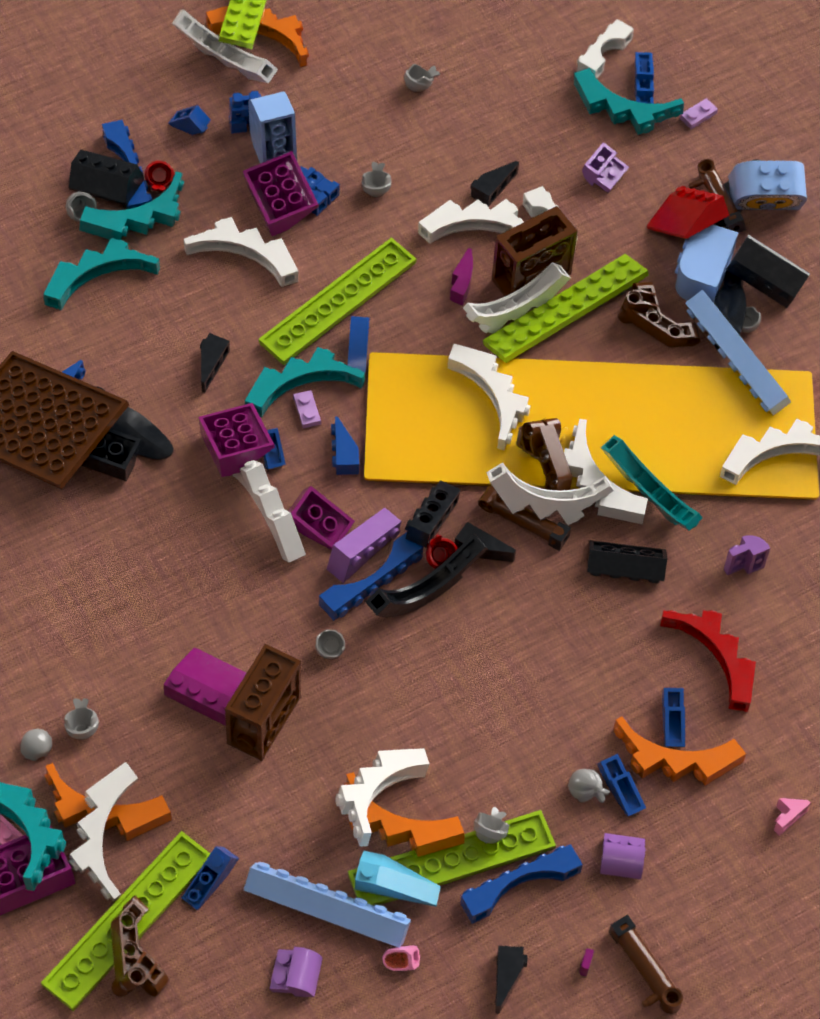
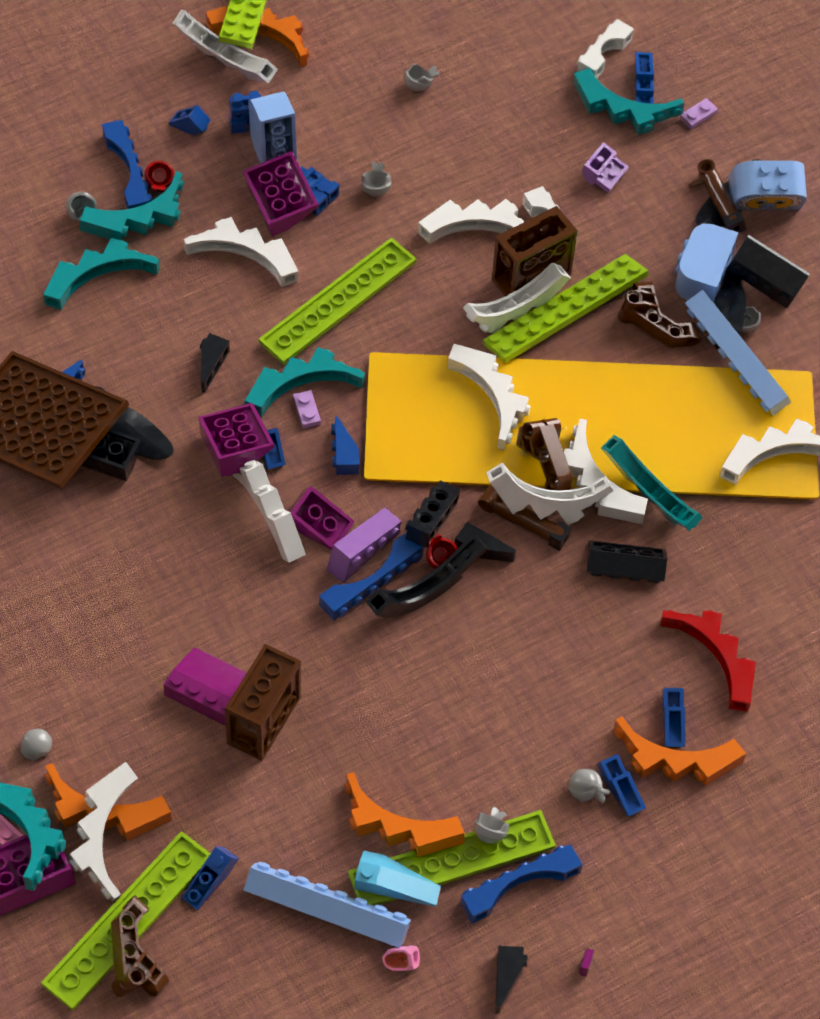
(82, 721): light grey hat -> none
(104, 177): black slope -> none
(296, 972): medium lavender brick -> none
(330, 644): light grey hair -> none
(358, 342): blue slope -> none
(387, 769): white arch -> none
(462, 278): magenta slope -> none
(492, 183): black slope -> none
(622, 856): medium lavender brick -> none
(624, 933): reddish brown piece -> none
(688, 212): red slope -> none
(749, 555): medium lavender brick -> none
(791, 811): bright pink slope -> none

